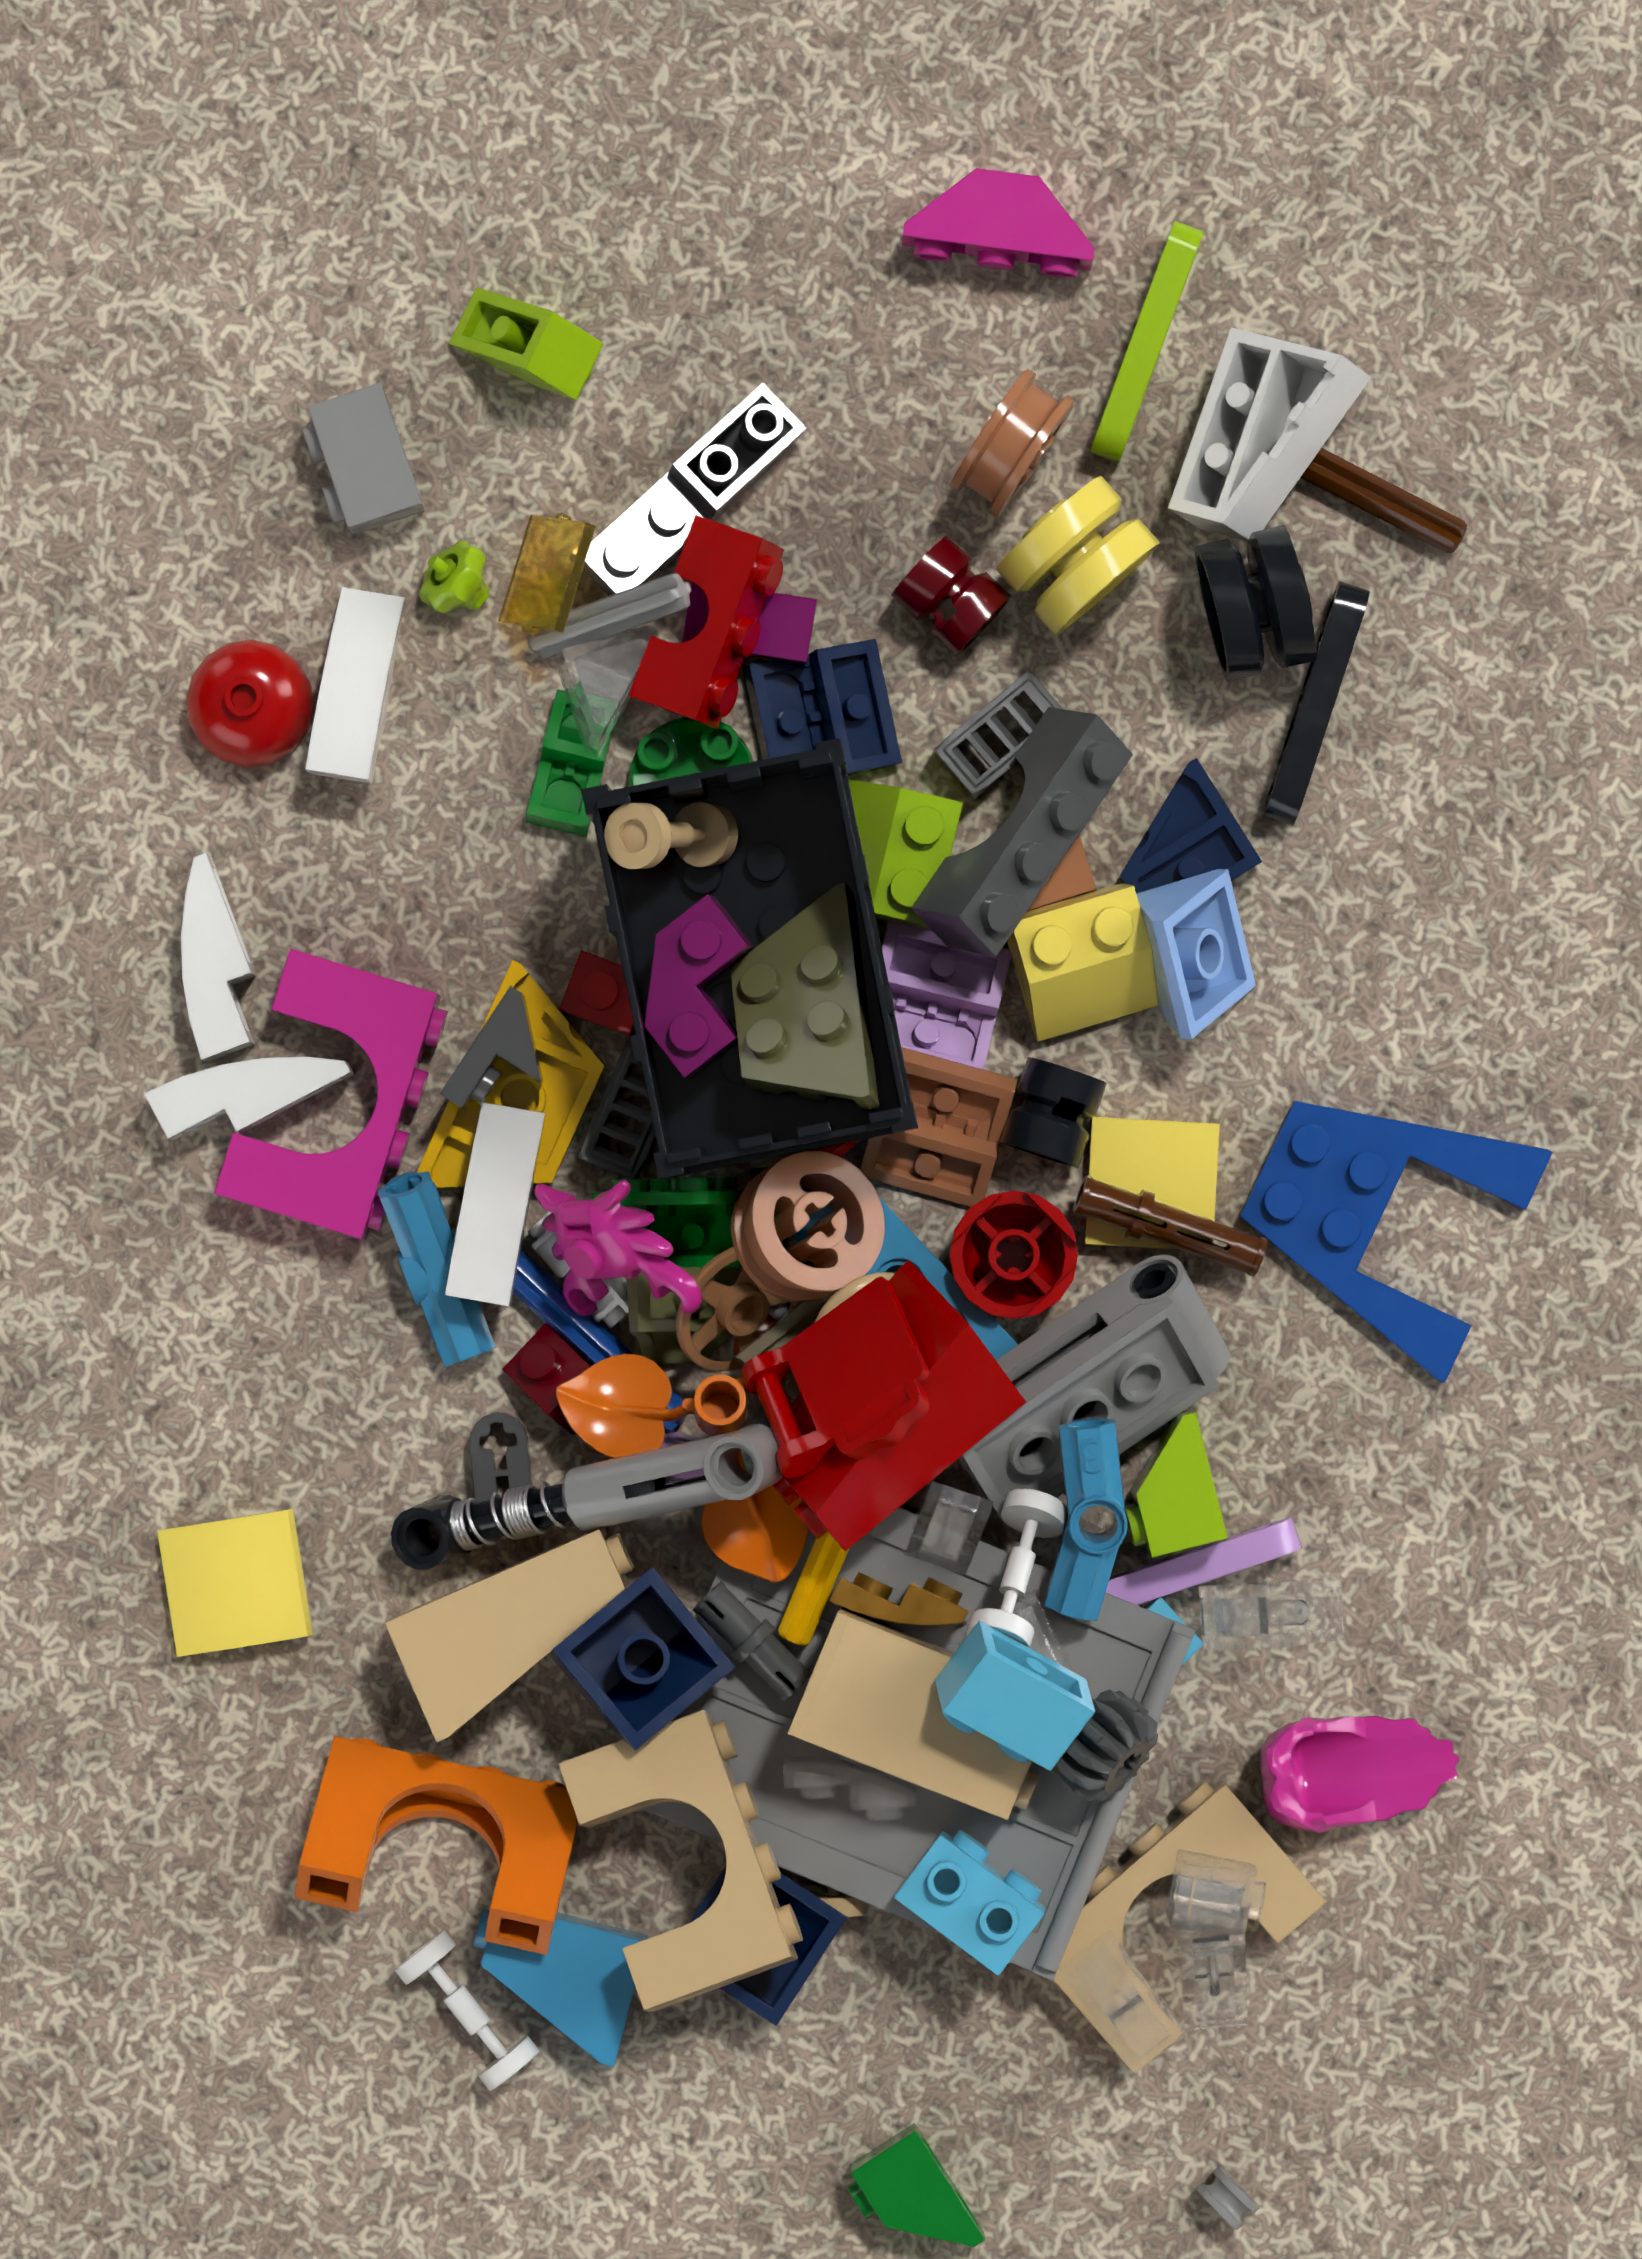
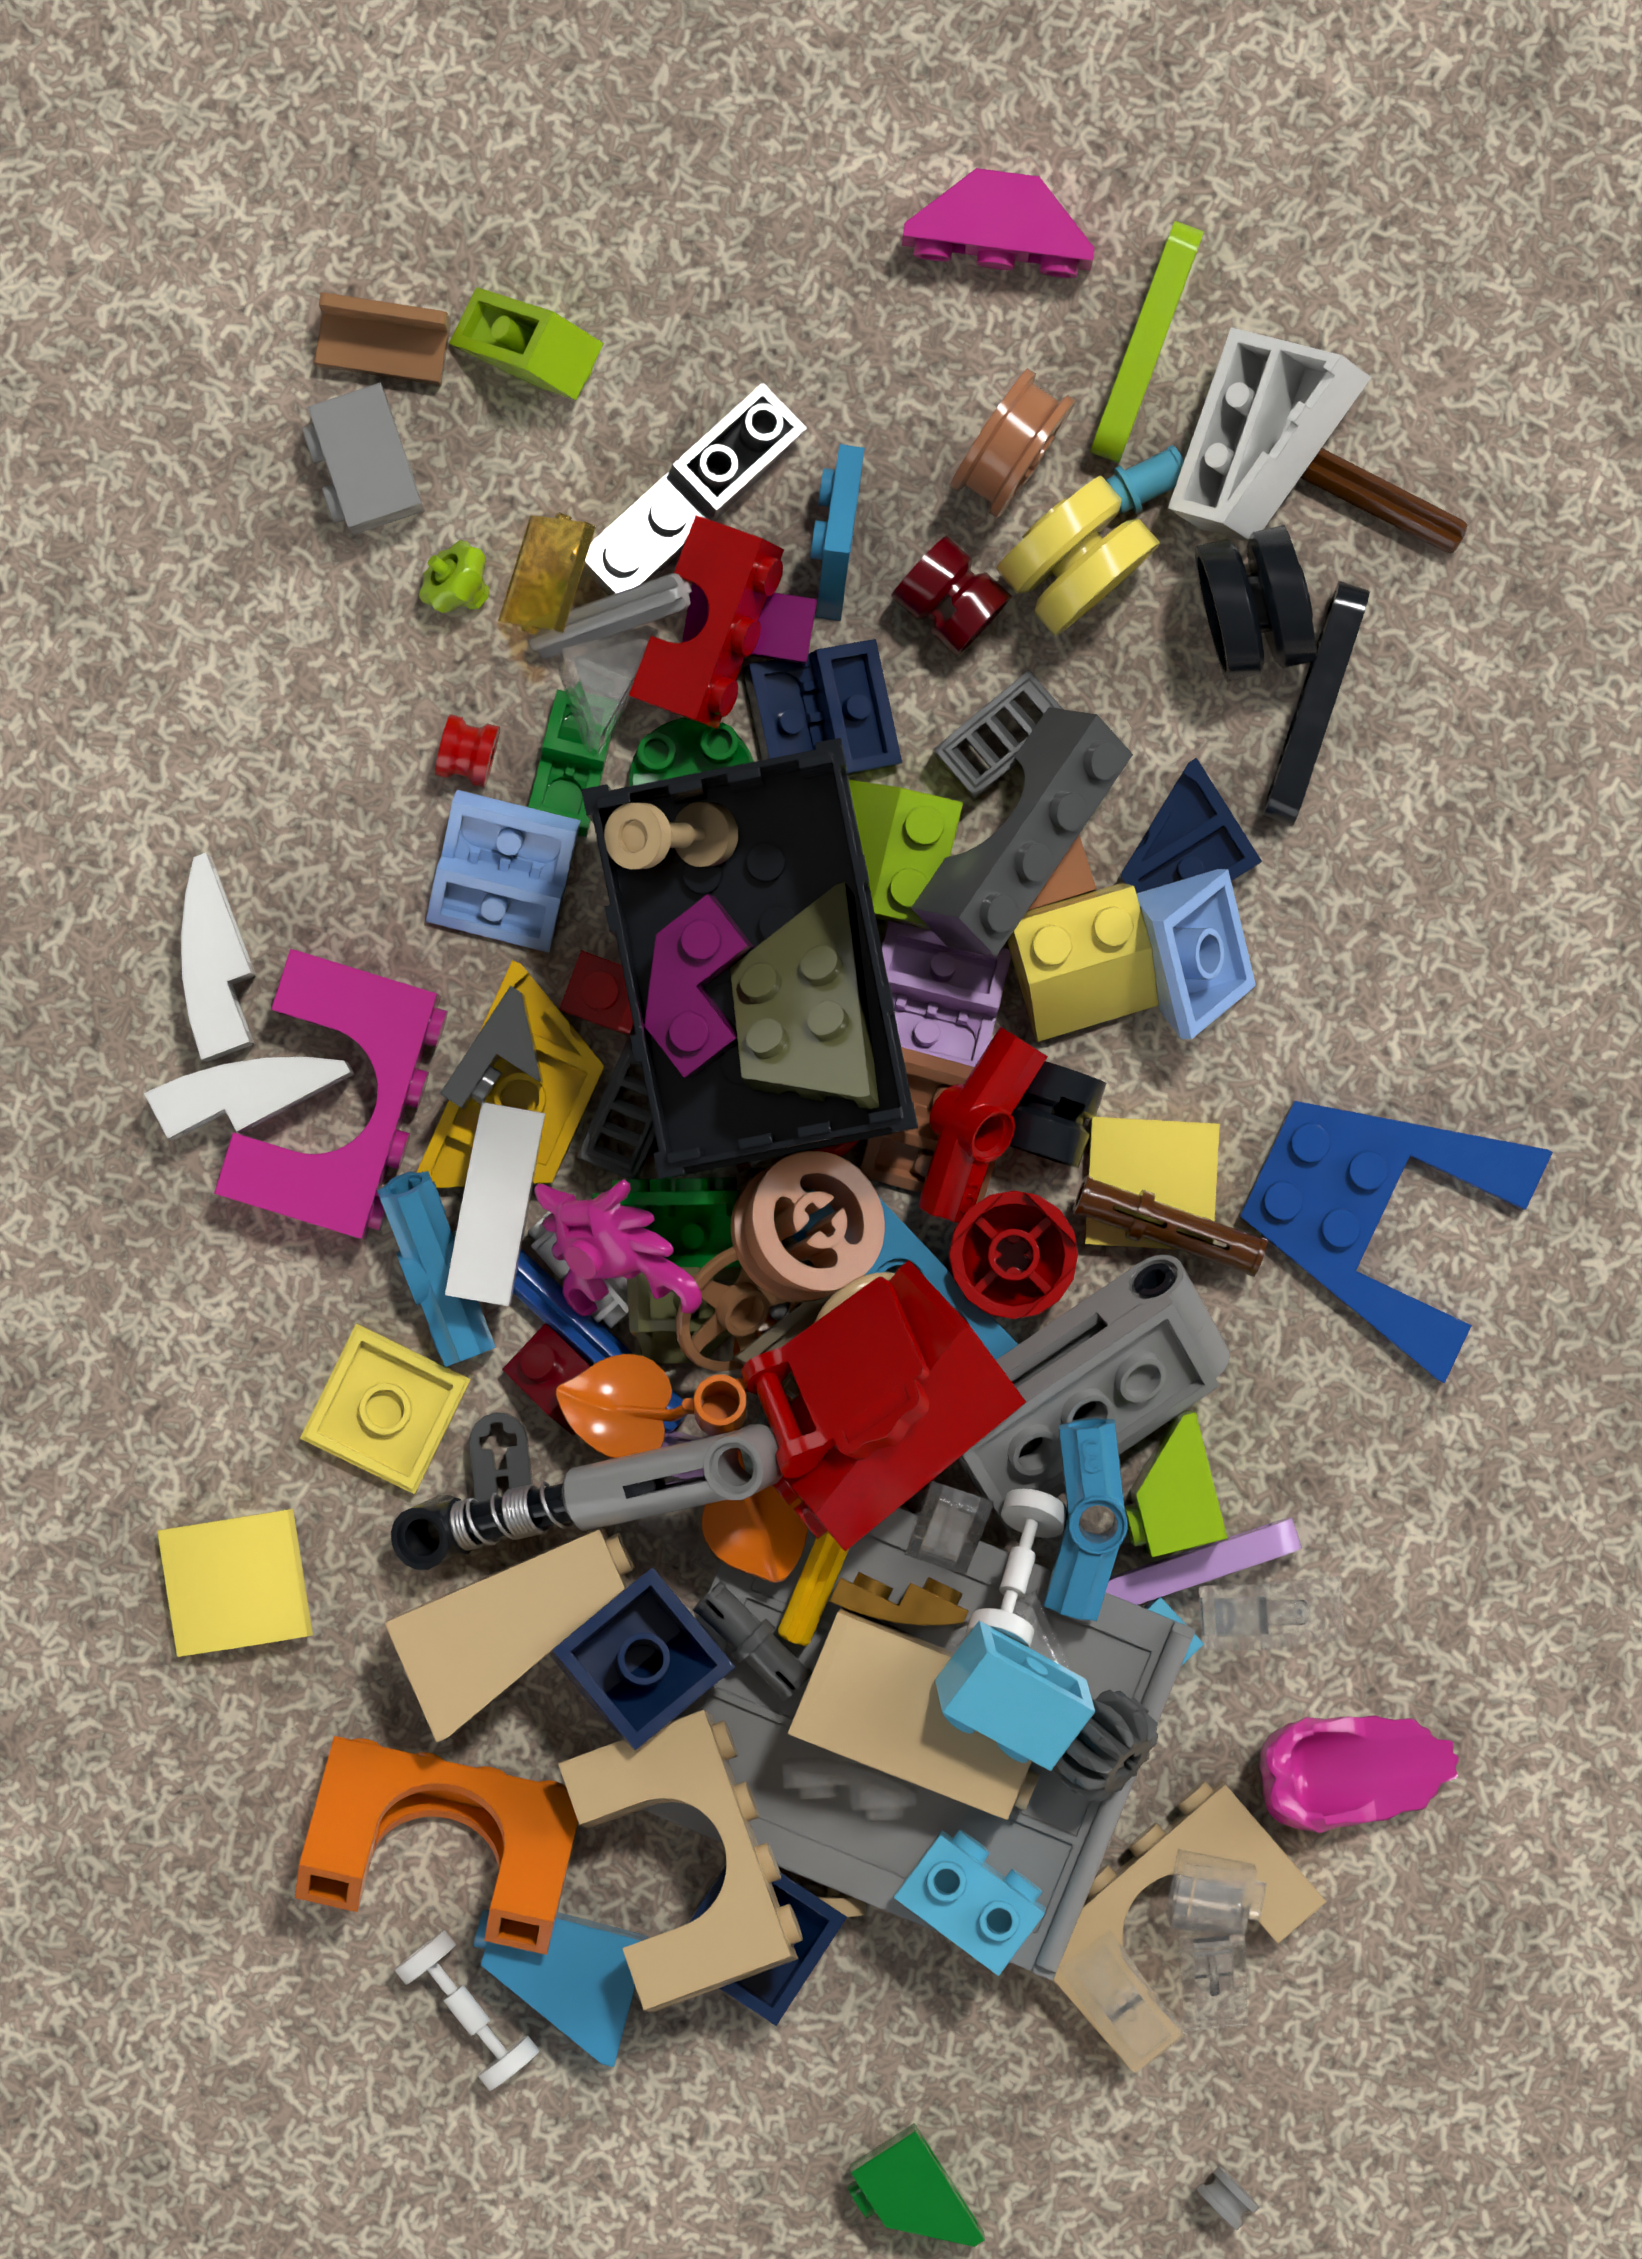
(250, 703): red cylinder -> none
(355, 686): white slope -> none
(382, 338): none -> medium nougat panel
(385, 1408): none -> light yellow tile
(467, 751): none -> red wheel
(503, 871): none -> light blue slope
(834, 538): none -> dark azure wing
(976, 1124): none -> red piece
(1146, 479): none -> medium azure pin

